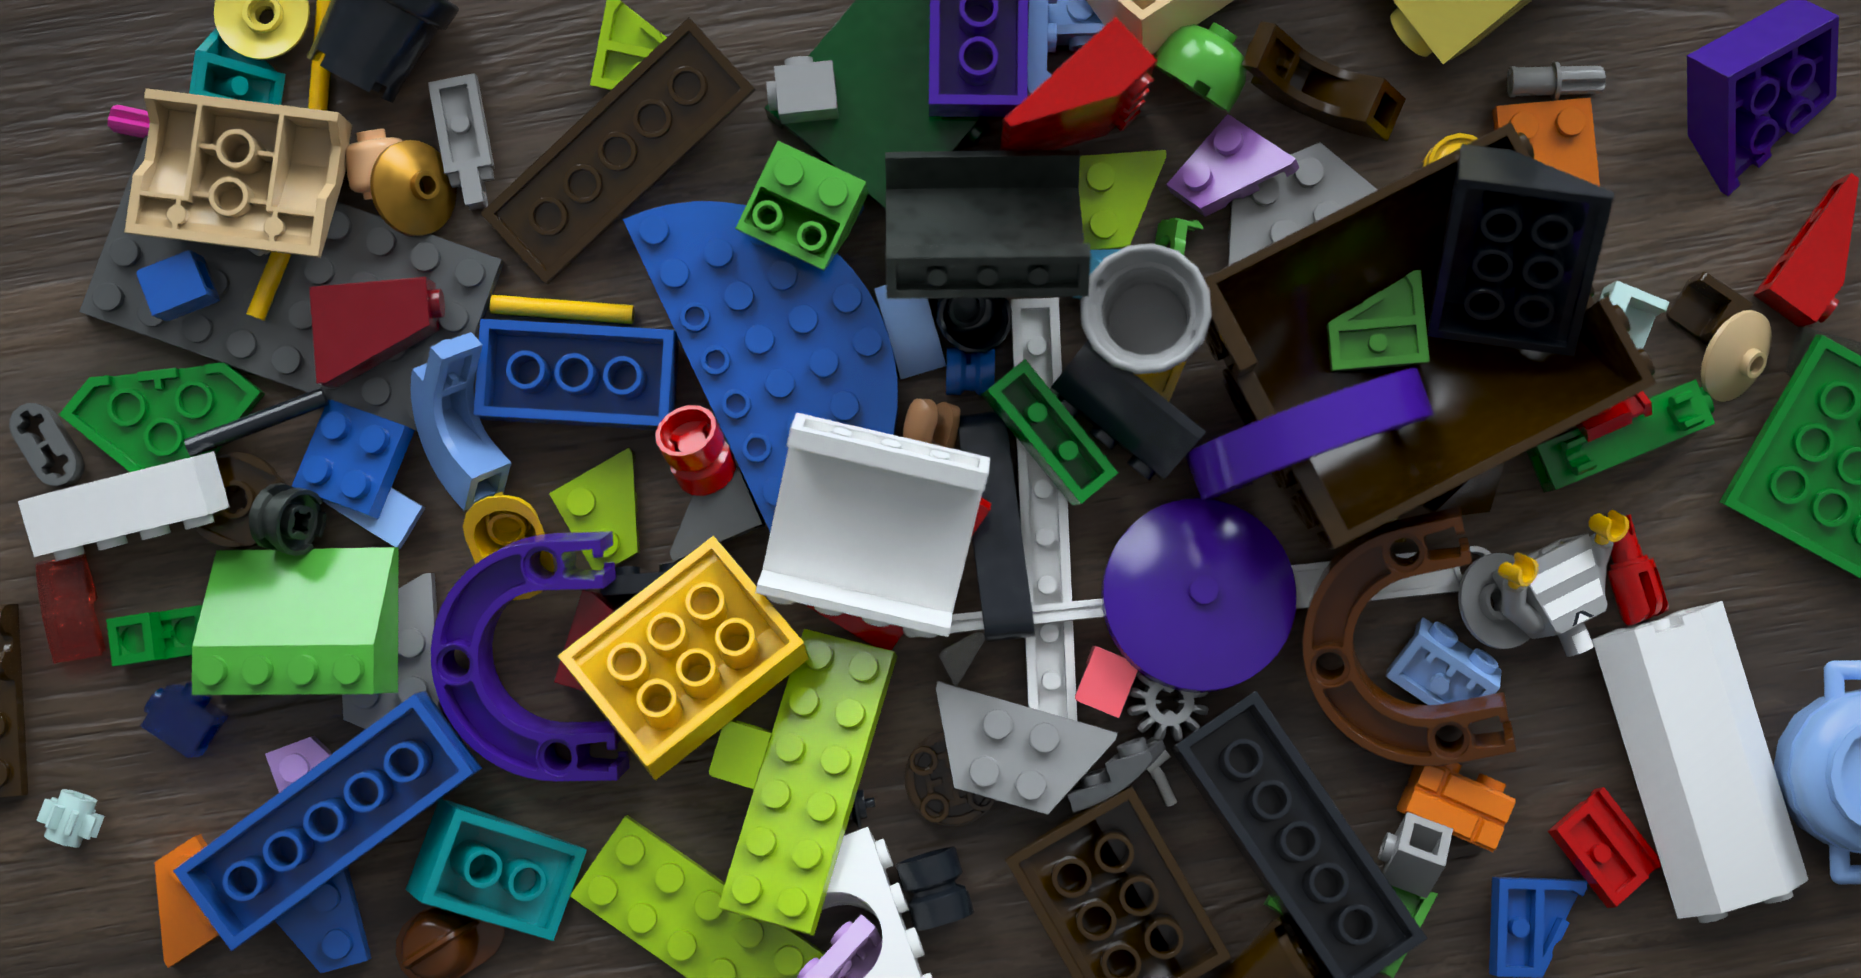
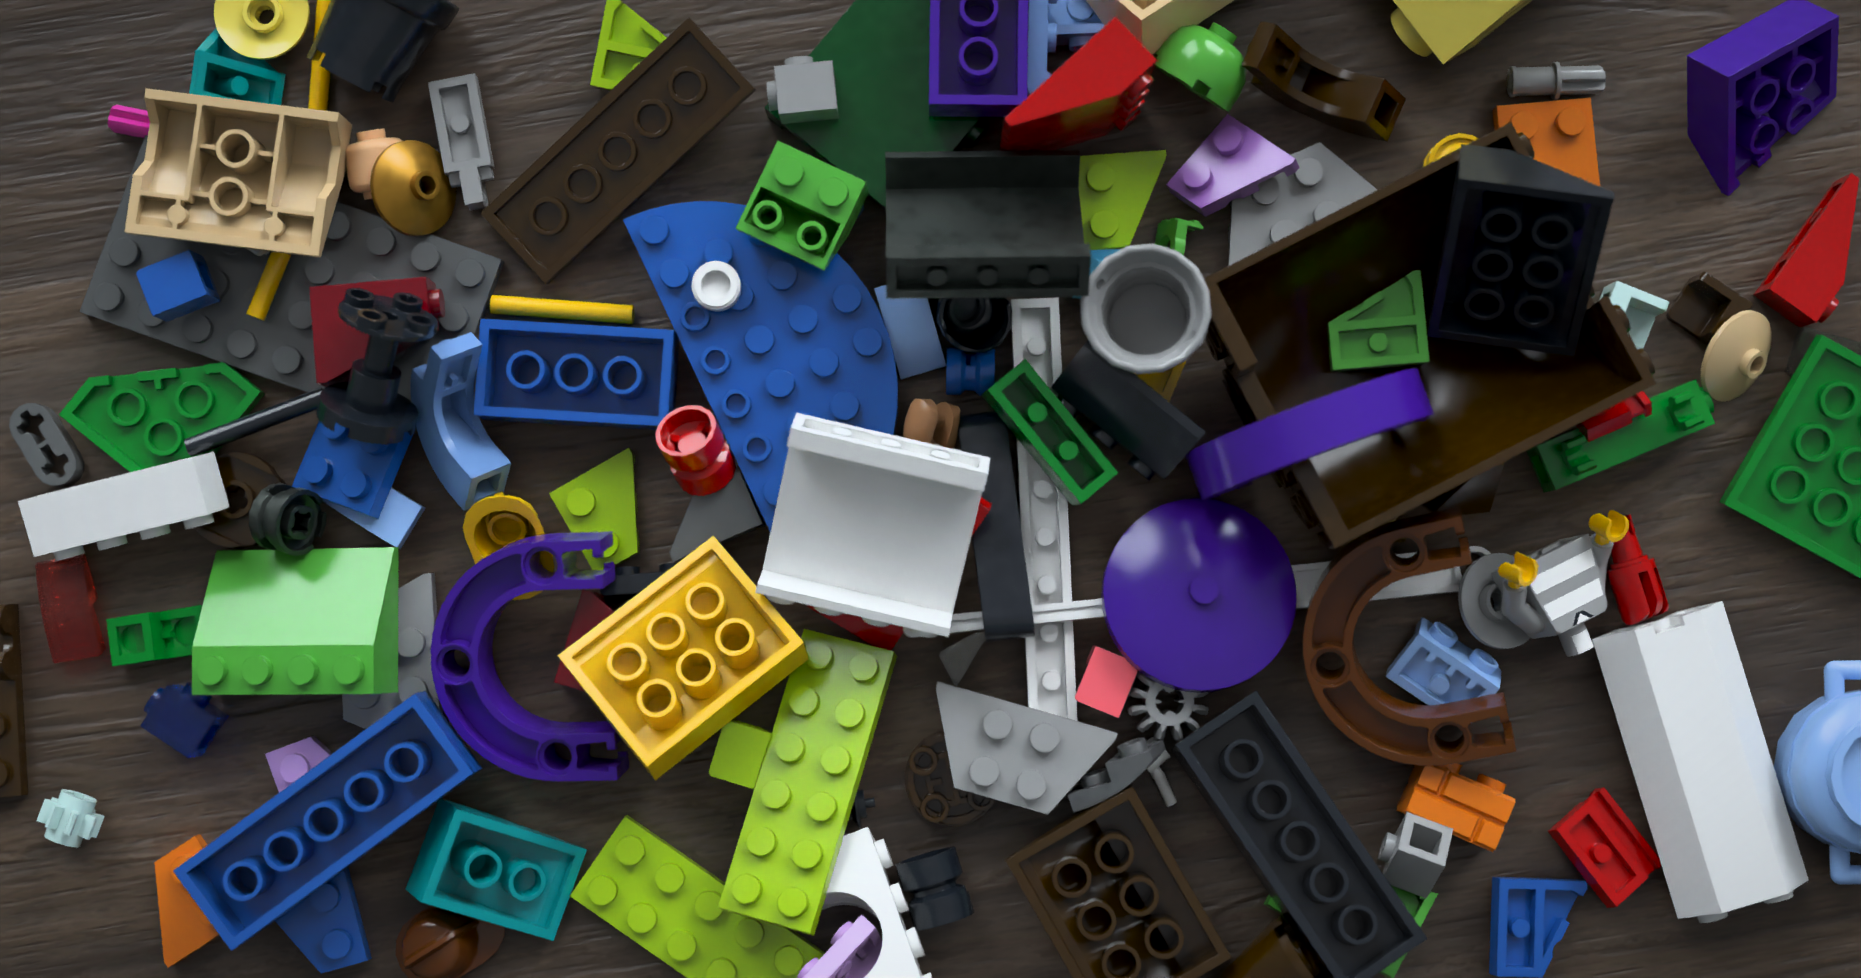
(371, 397): none -> black piece
(716, 286): none -> white tile

